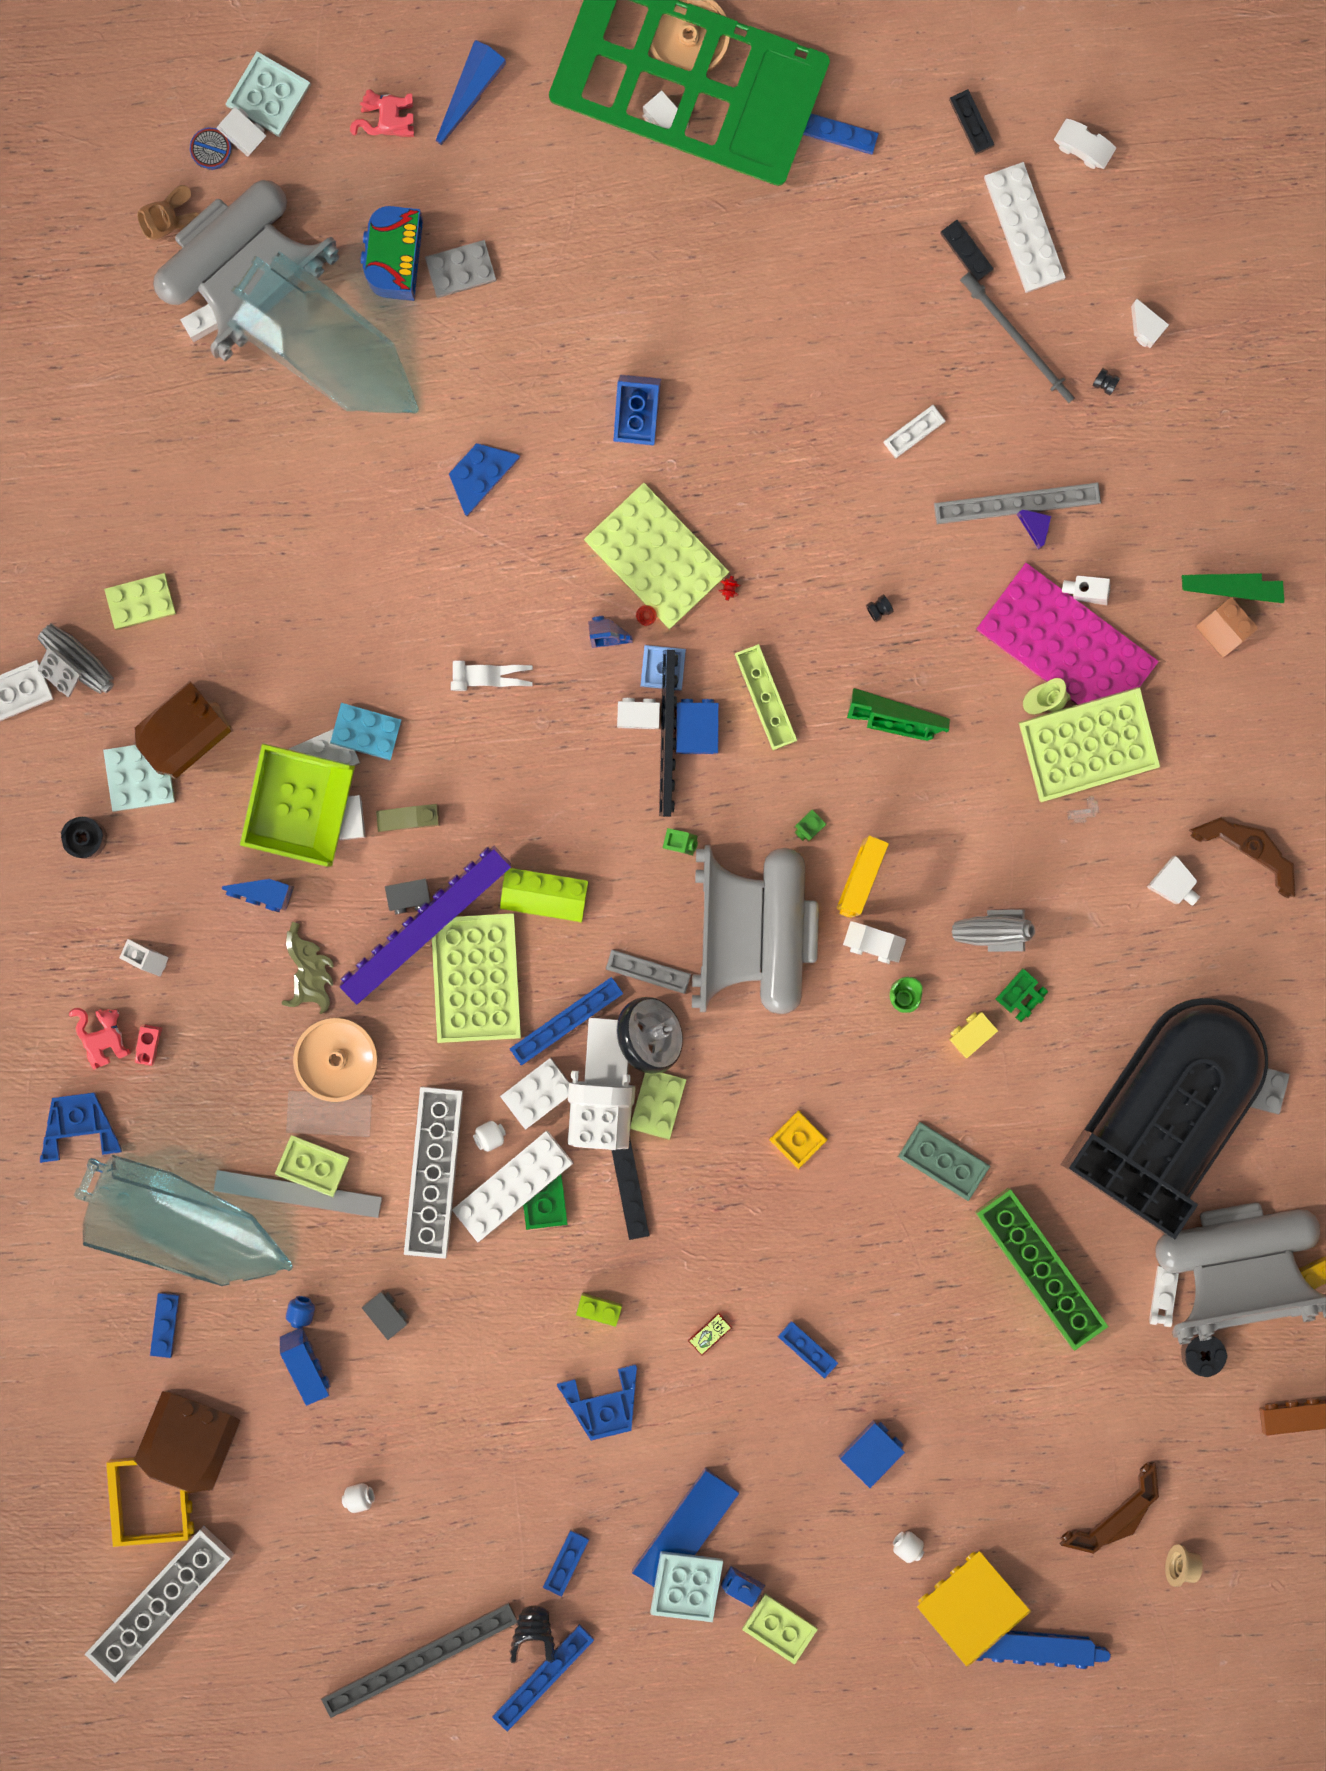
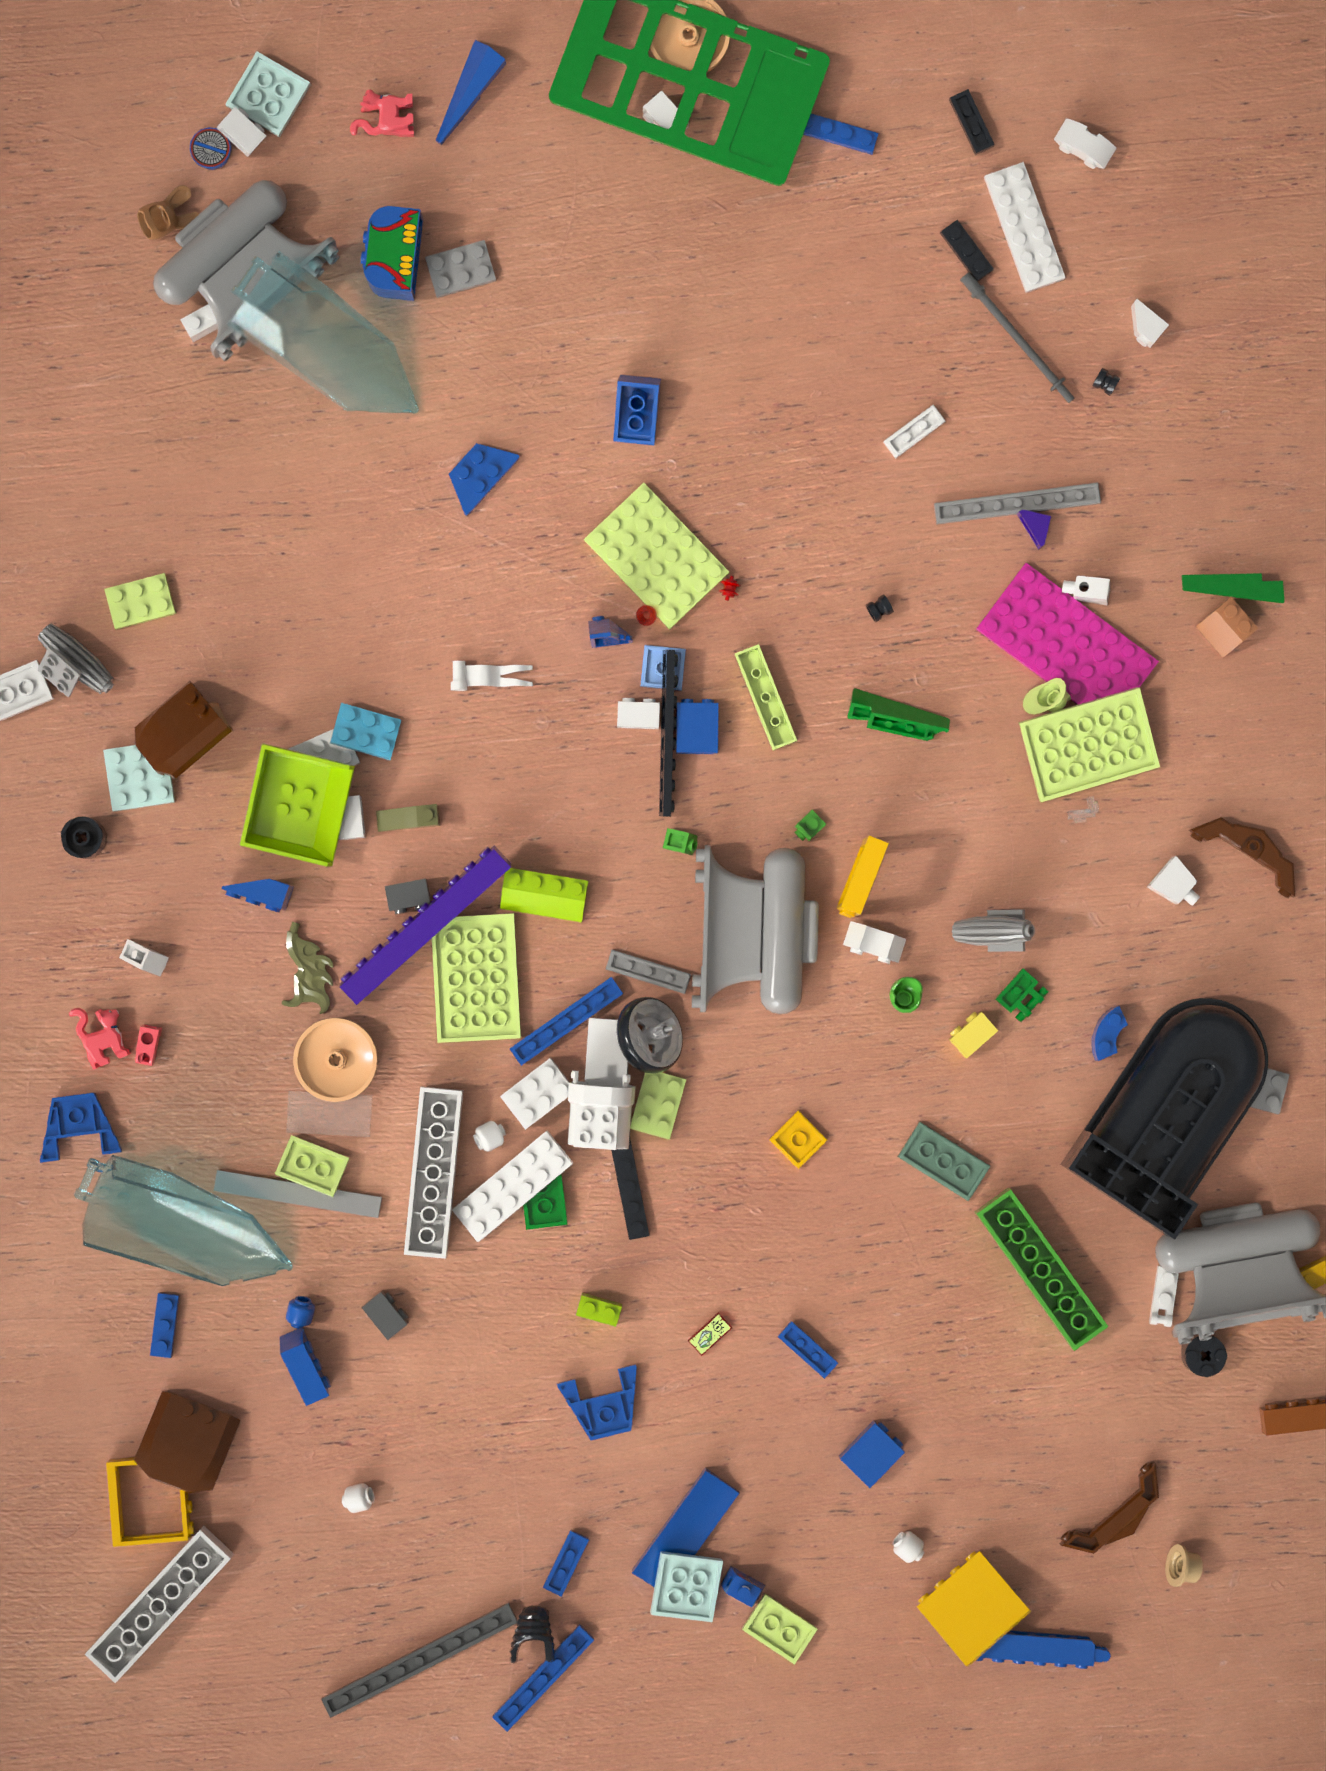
(1106, 1033): none -> blue brick

